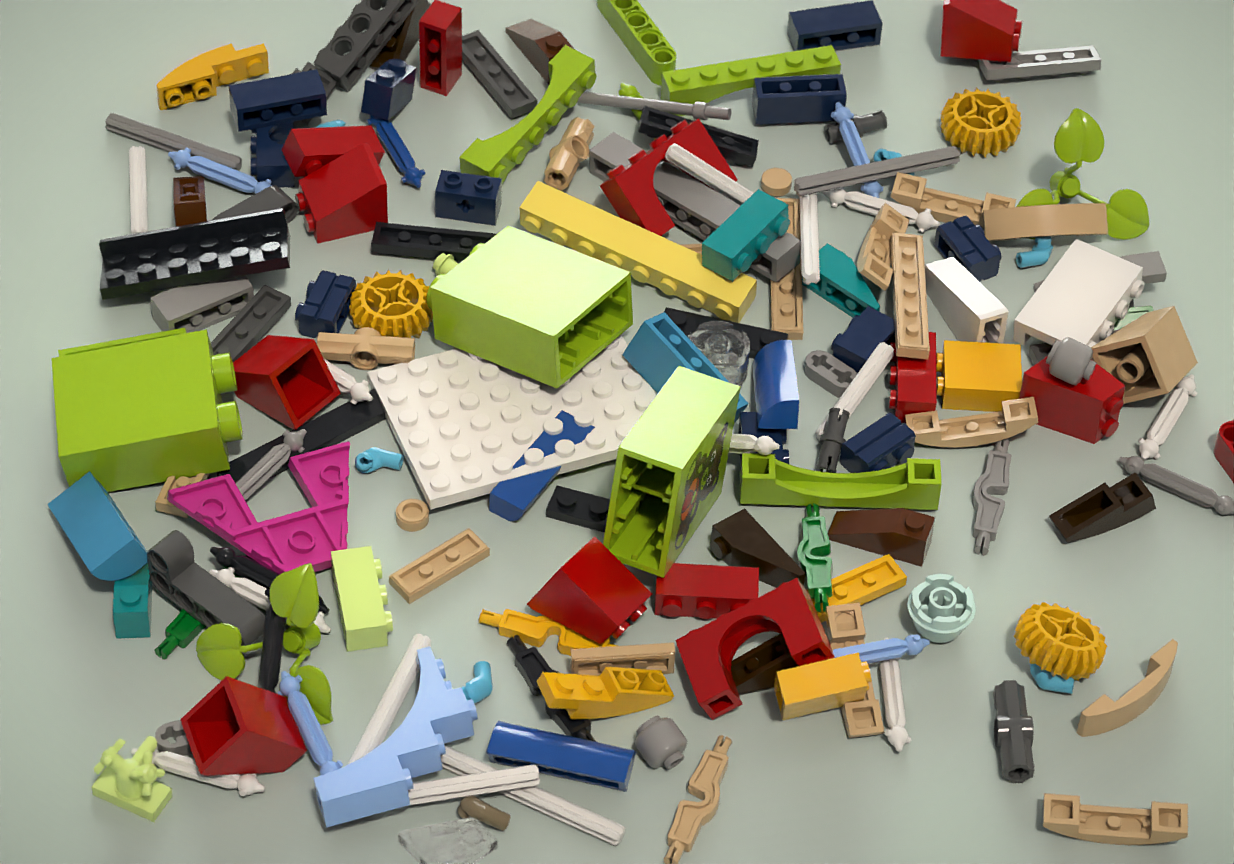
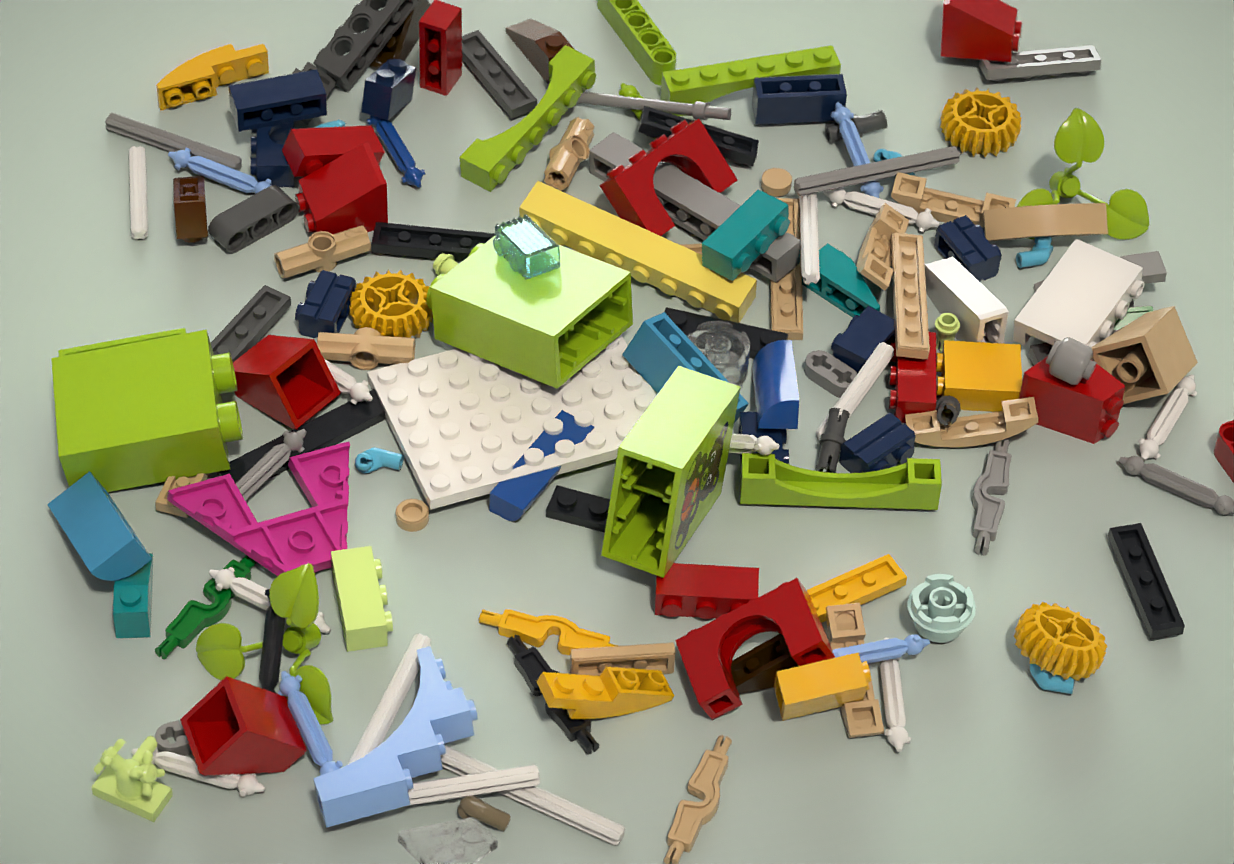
(194, 253): black bracket -> none
(199, 592): dark grey beam -> none
(201, 304): light grey brick -> none
(251, 570): black wheel -> none
(322, 251): none -> tan piece
(439, 565): tan tile -> none
(468, 197): dark blue brick -> none
(481, 685): medium azure arm -> none
(526, 247): none -> clear light blue brick
(561, 755): blue brick -> none
(592, 594): red slope -> none
(661, 742): light grey head -> none
(707, 174): white axle -> none
(747, 544): dark brown slope -> none
(811, 557): piece -> none
(837, 25): dark blue brick -> none
(894, 532): reddish brown slope -> none
(946, 326): none -> yellowish green pin
(952, 404): none -> dark grey pin
(1013, 731): dark grey piece -> none
(1104, 509): dark brown slope -> none
(1108, 715): tan slope -> none
(1115, 825): tan slope -> none
(1146, 581): none -> black plate

